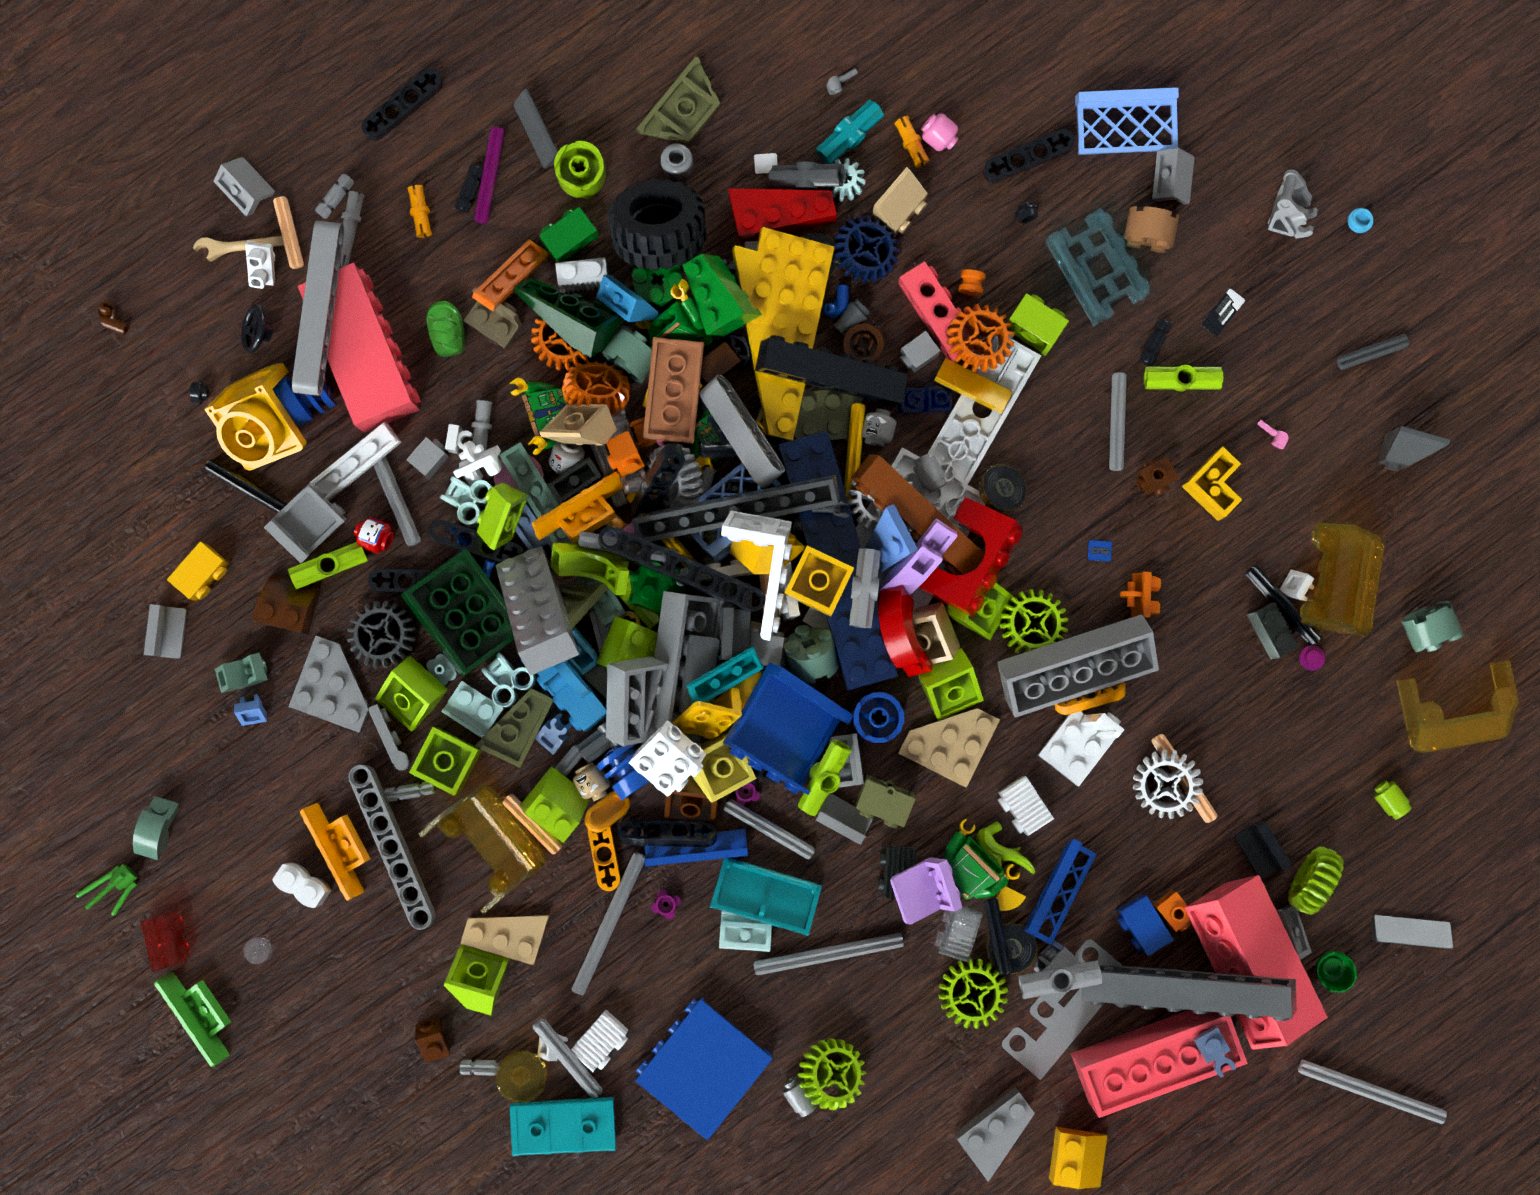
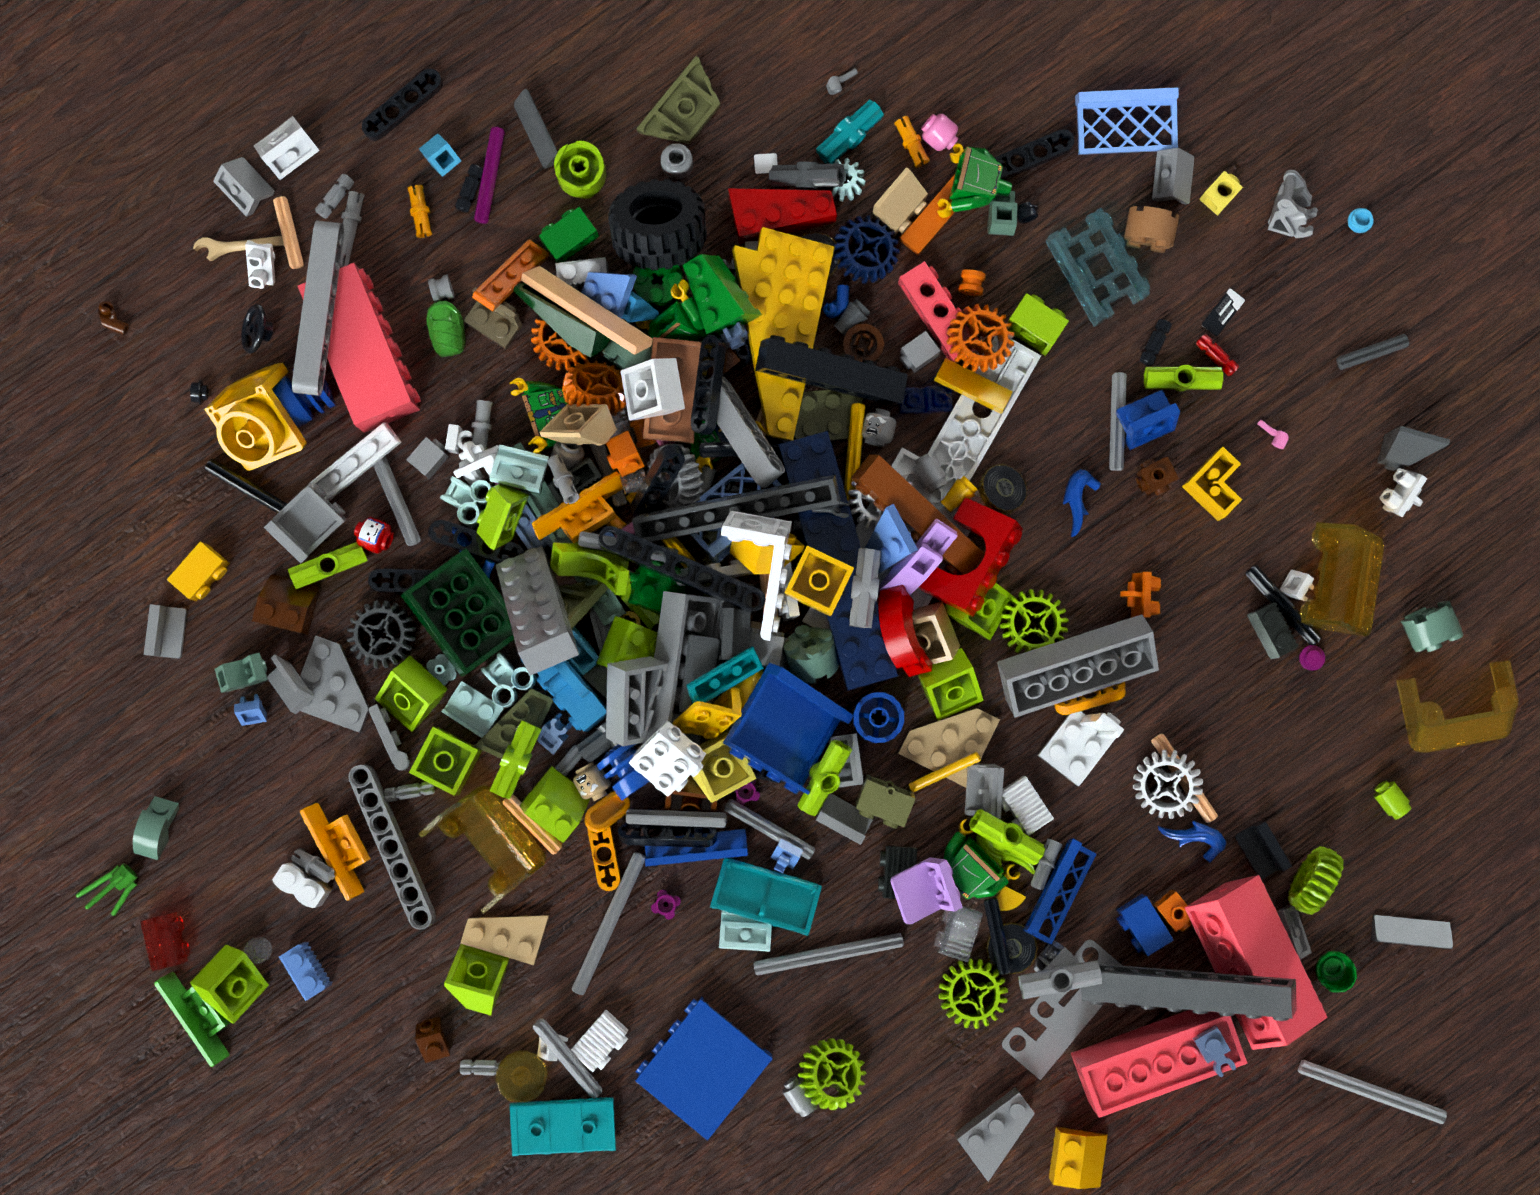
(229, 983): none -> lime slope
(286, 148): none -> white bracket
(289, 685): none -> light grey panel
(305, 970): none -> medium blue brick
(313, 865): none -> light grey axle
(440, 155): none -> medium azure brick
(441, 288): none -> light grey wheel
(515, 759): none -> lime piece
(519, 469): none -> light aqua plate
(563, 479): none -> light grey pin
(587, 310): none -> light nougat tile
(609, 290): none -> medium blue wing
(652, 388): none -> white slope
(676, 818): none -> light grey axle
(704, 384): none -> black beam
(735, 336): none -> sand blue plate
(786, 855): none -> medium blue tile
(927, 223): none -> orange tile
(944, 772): none -> yellow bar
(959, 490): none -> yellow cone
(975, 180): none -> green torso
(984, 789): none -> light grey hinge
(1002, 215): none -> sand green brick
(1017, 842): none -> lime piece
(1045, 864): none -> light grey axle
(1074, 496): none -> blue piece
(1099, 550): blue sticker -> none
(1148, 419): none -> blue bracket
(1198, 833): none -> blue piece
(1216, 201): none -> light yellow brick
(1217, 355): none -> red axle
(1405, 493): none -> white hips

